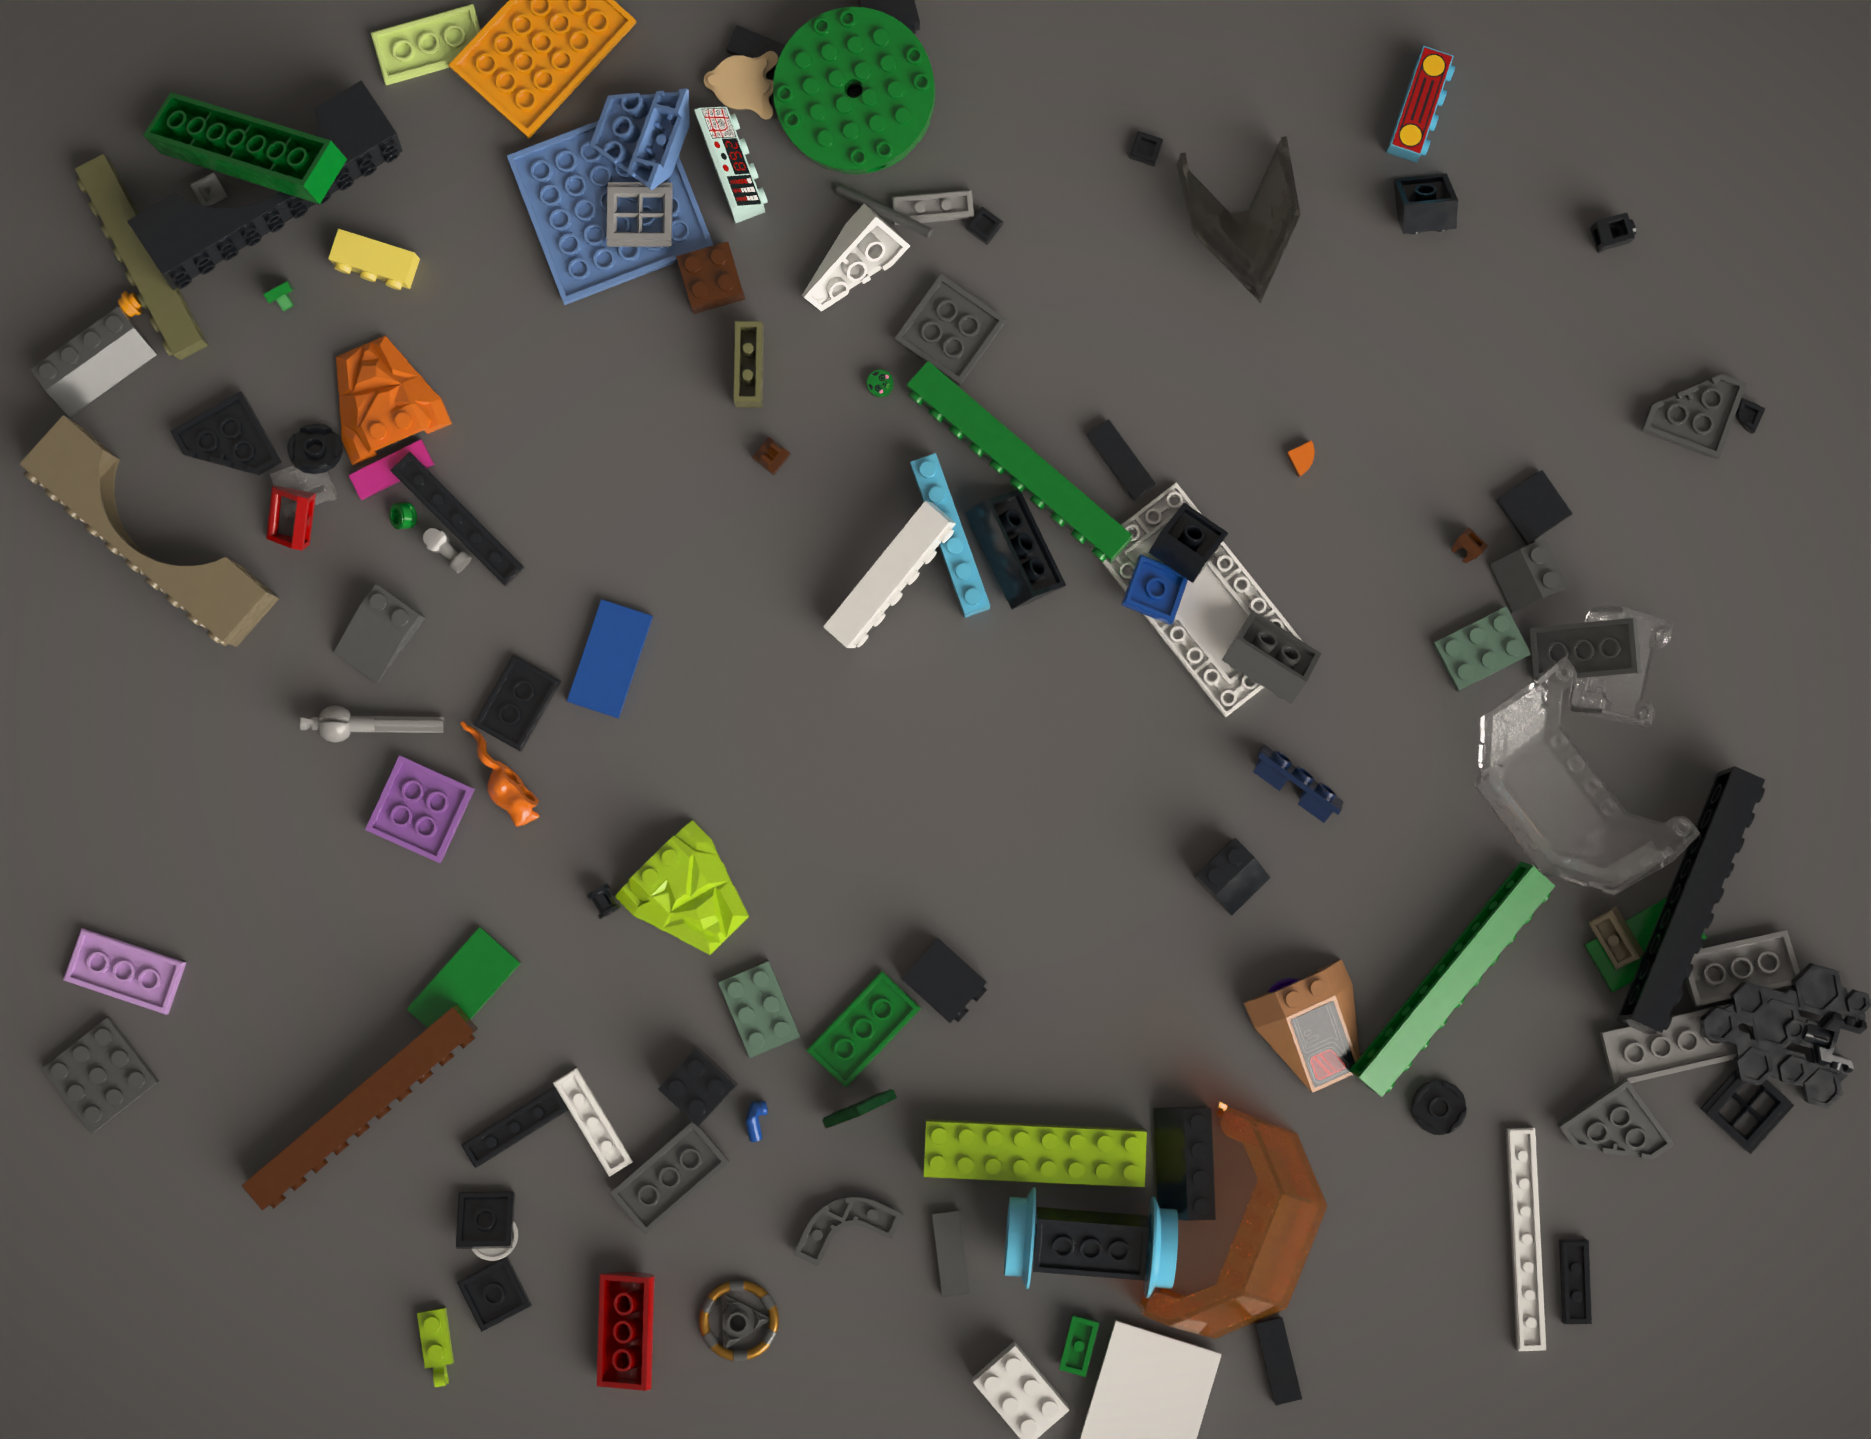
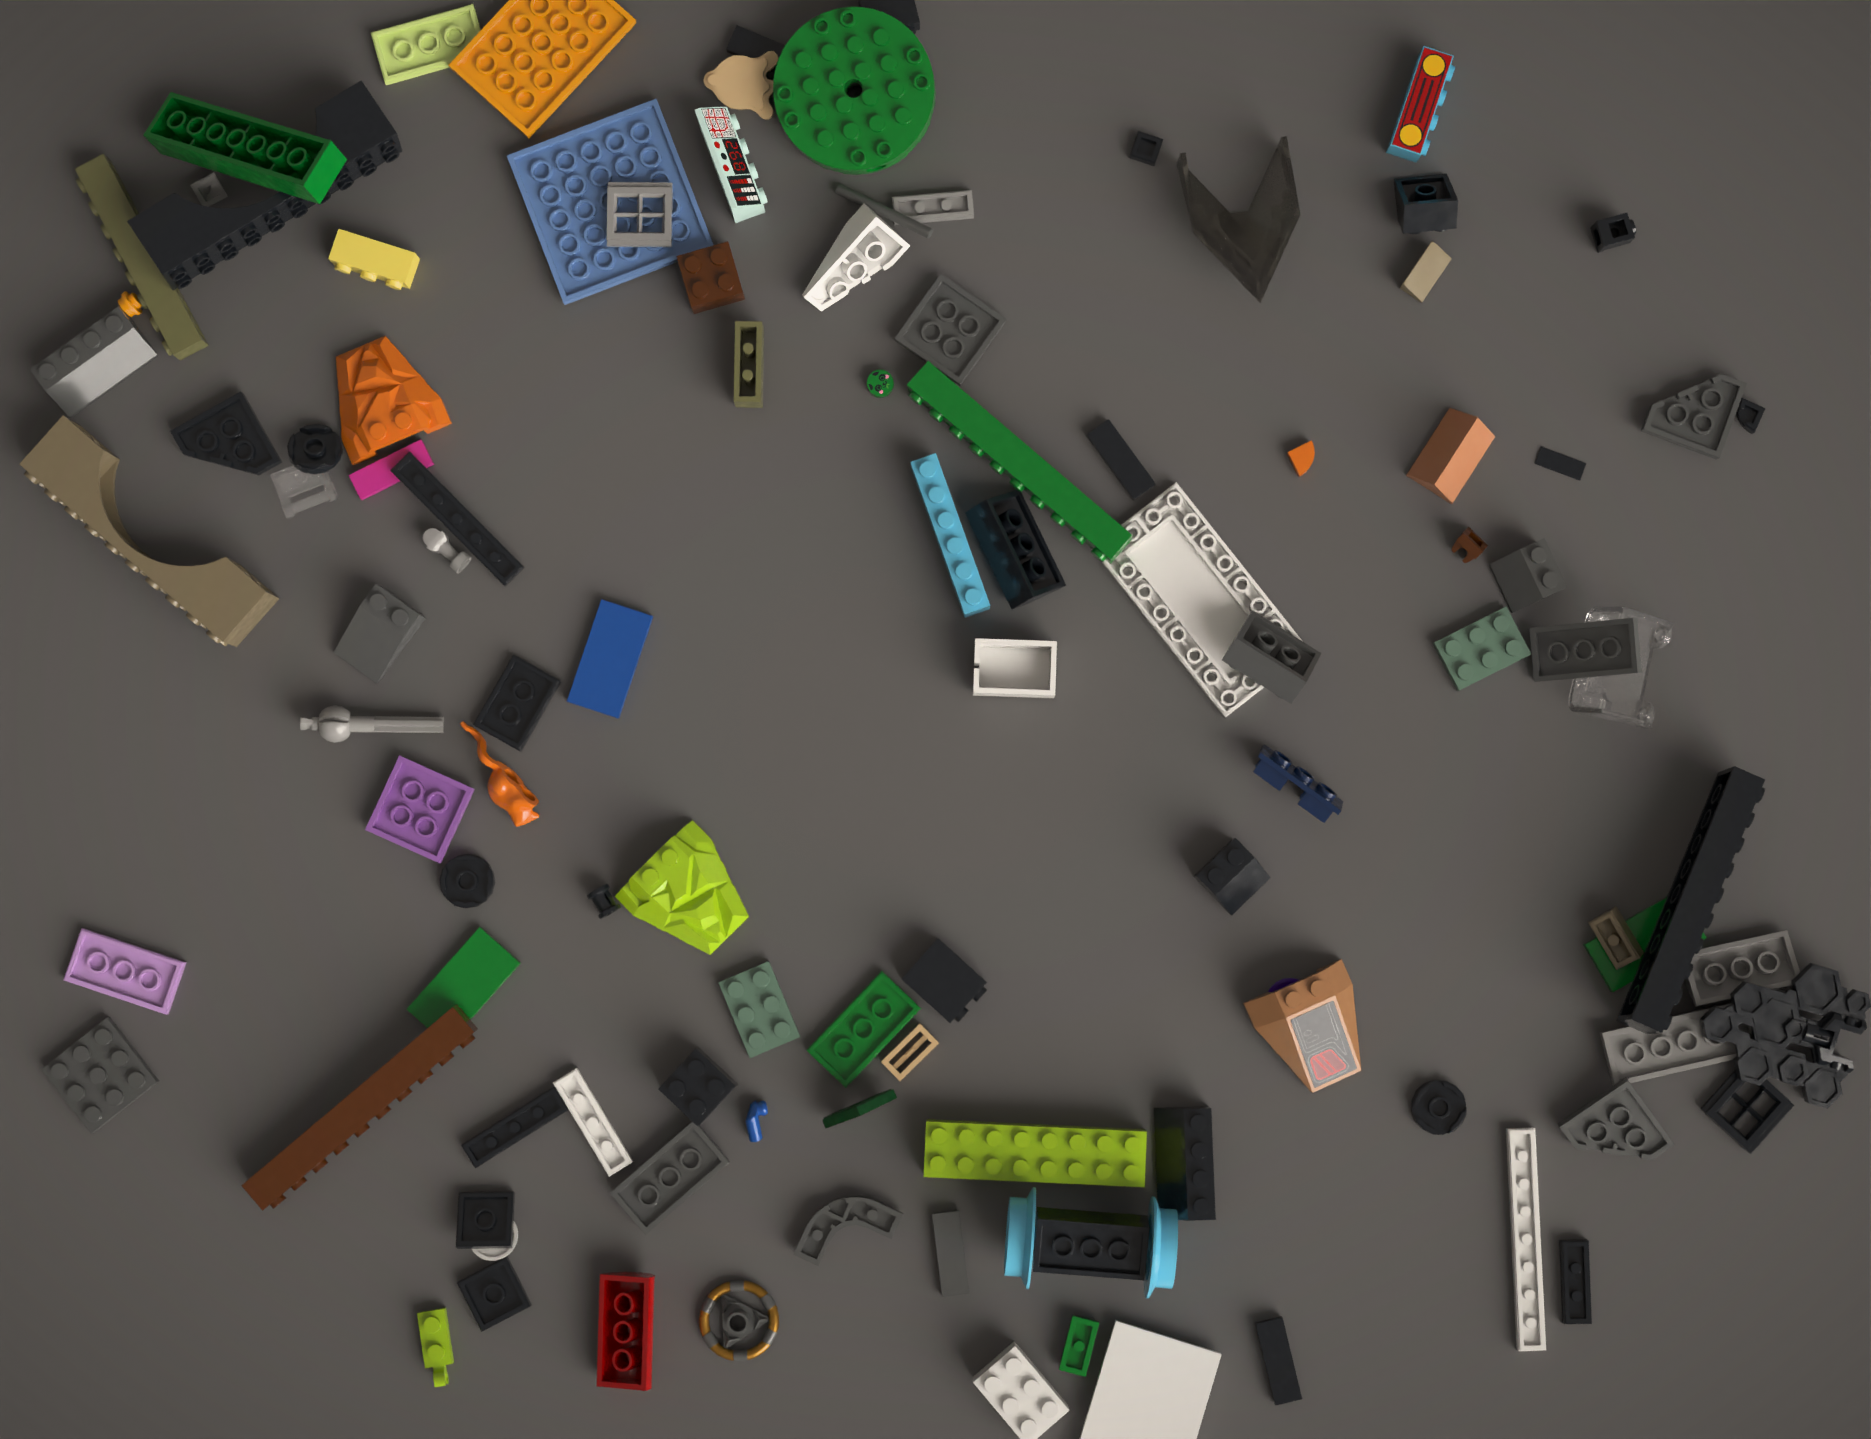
(281, 295): green tile -> none
(303, 517): red tile -> none
(403, 515): green tile -> none
(467, 881): none -> black tile
(644, 133): medium blue wedge -> none
(771, 456): reddish brown tile -> none
(890, 575): white brick -> none
(926, 1035): none -> tan tile
(984, 225): black tile -> none
(1014, 668): none -> white piece
(1154, 590): blue tile -> none
(1188, 542): black slope -> none
(1268, 1242): clear orange windscreen -> none
(1426, 272): none -> dark tan slope
(1451, 454): none -> nougat slope
(1452, 978): brick -> none
(1534, 507): black tile -> none
(1558, 801): clear windscreen -> none
(1560, 463): none -> black sticker

